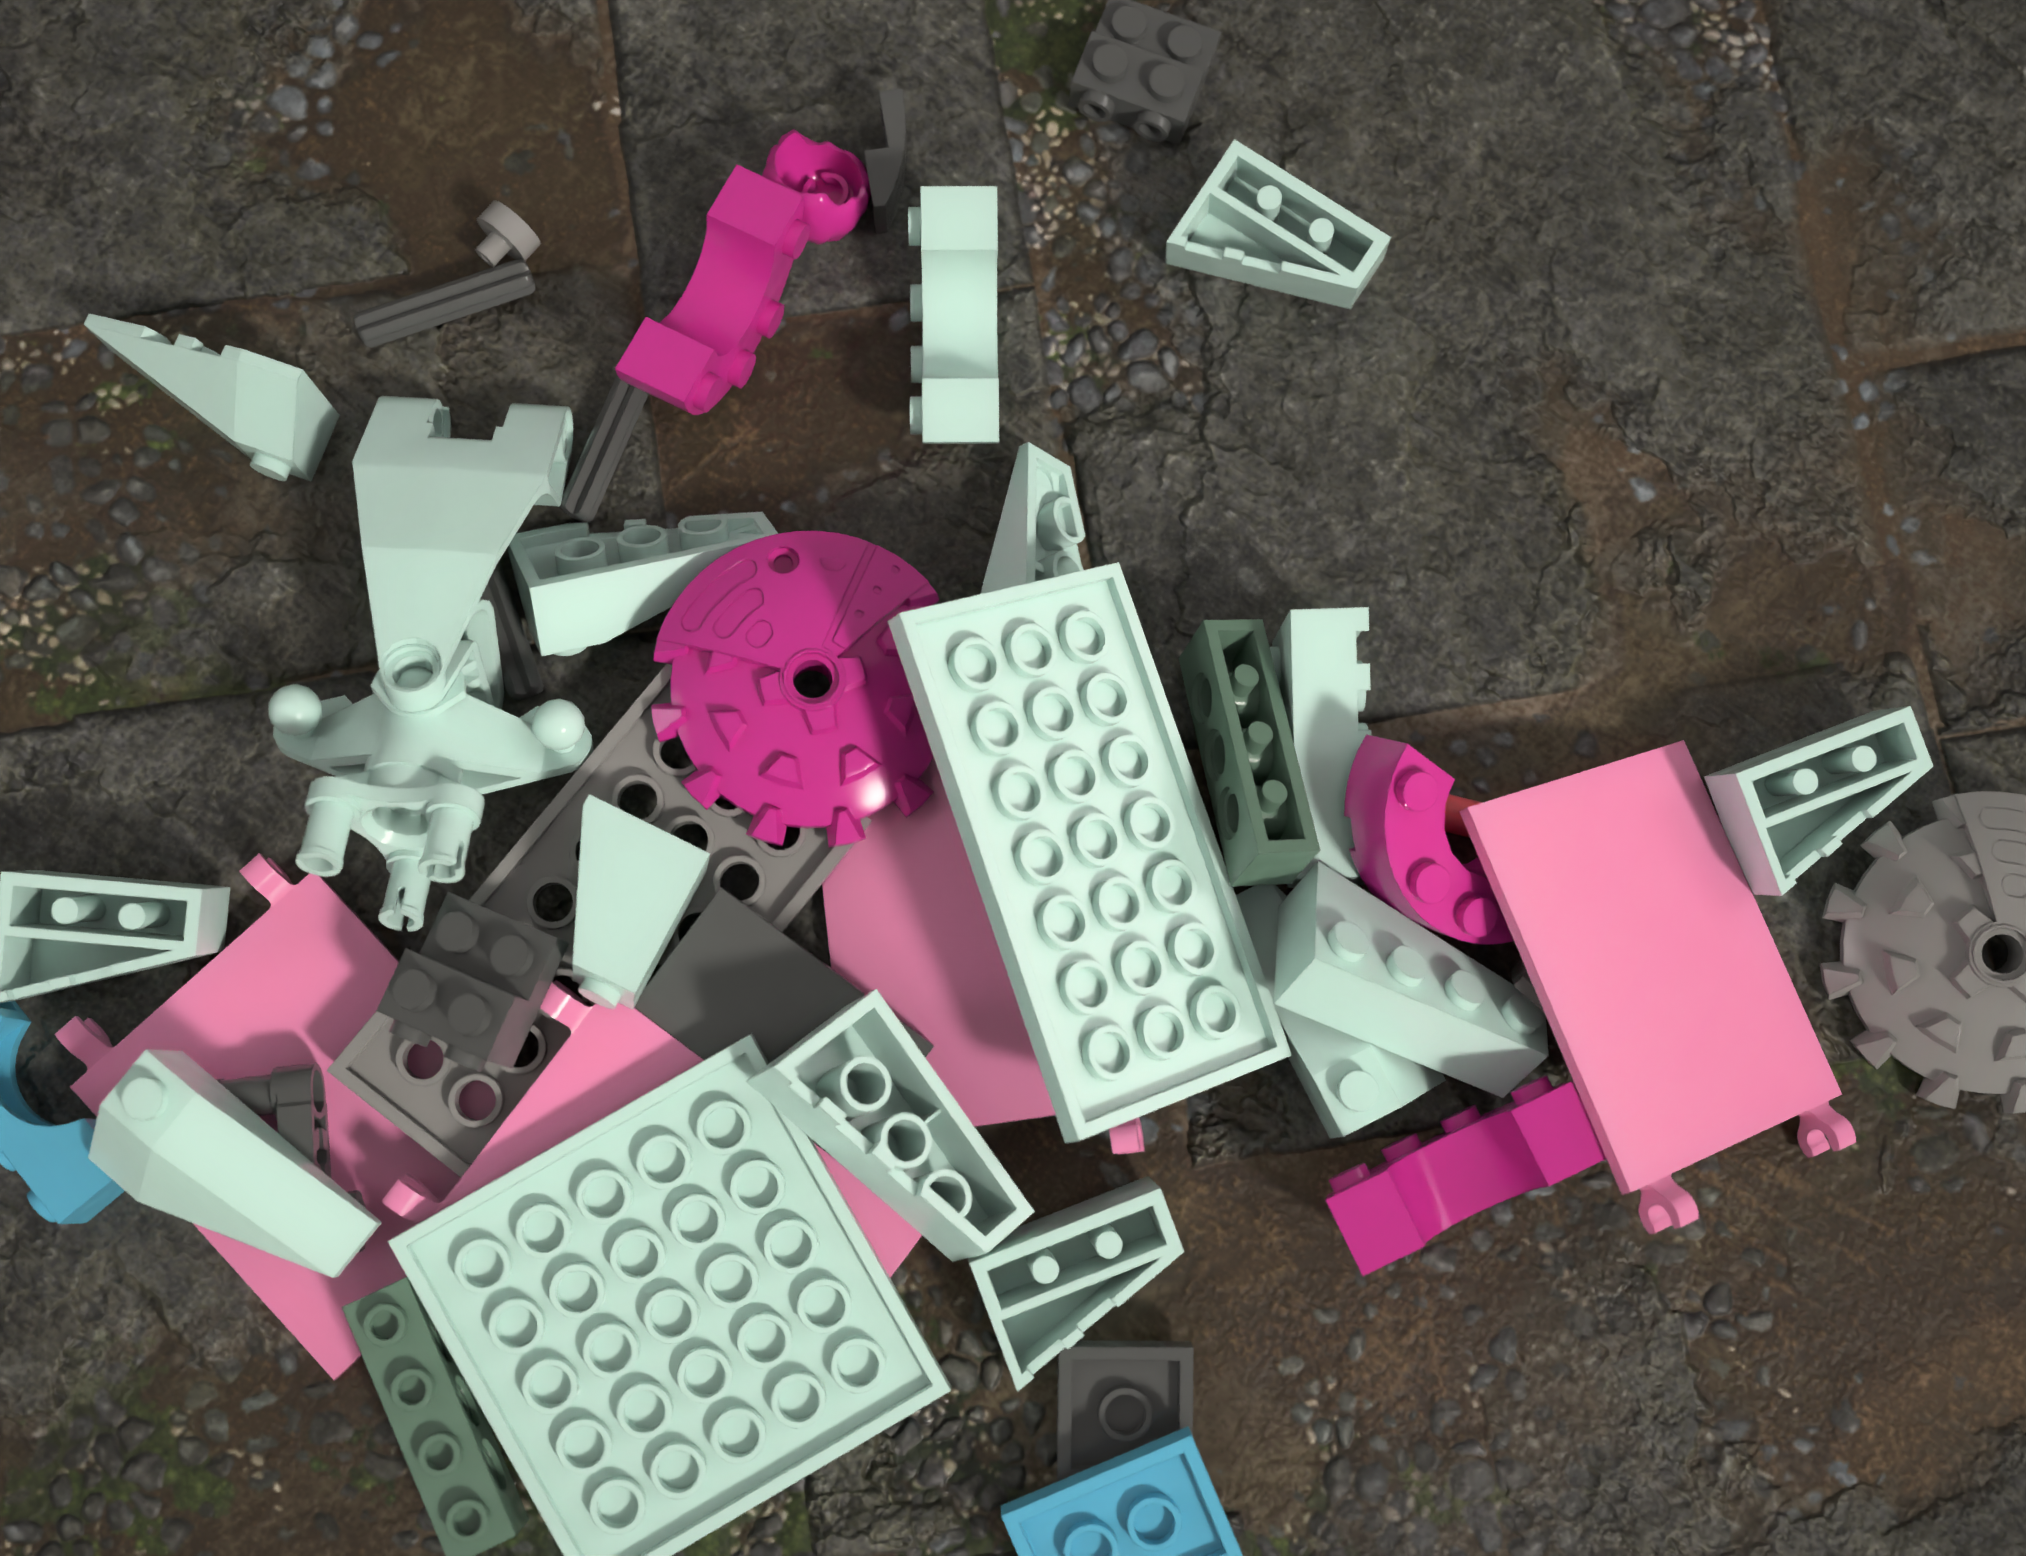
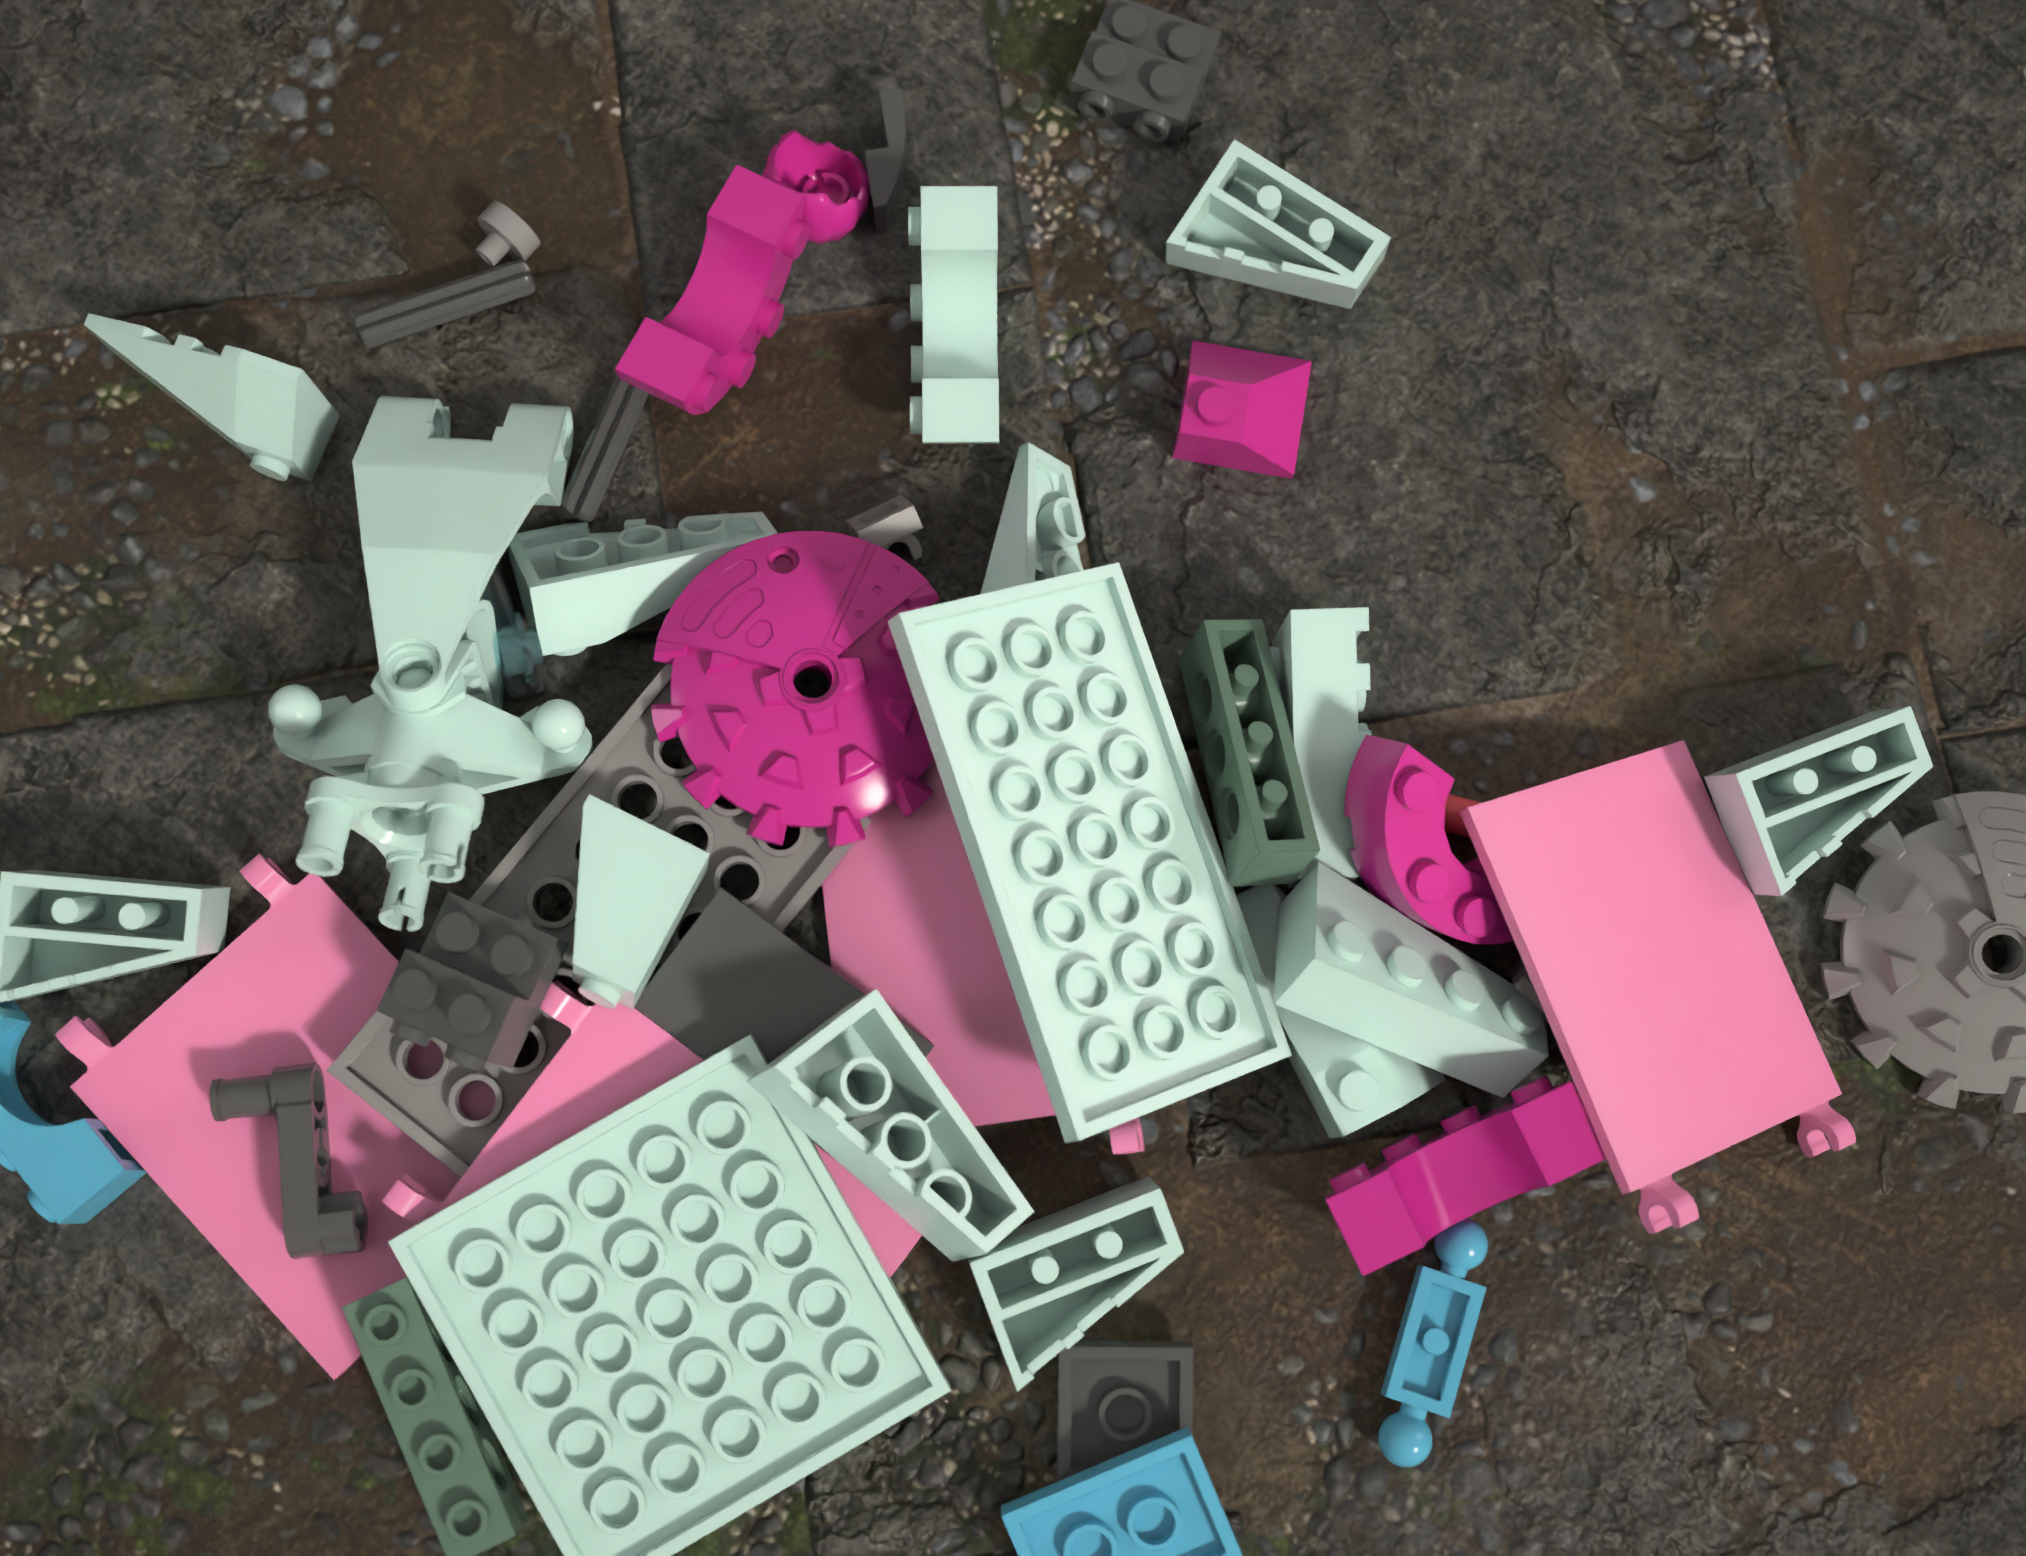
(210, 1160): light aqua wedge -> none
(519, 649): none -> clear light blue plate
(889, 524): none -> light grey tile
(1242, 409): none -> dark pink slope
(1432, 1343): none -> medium azure plate

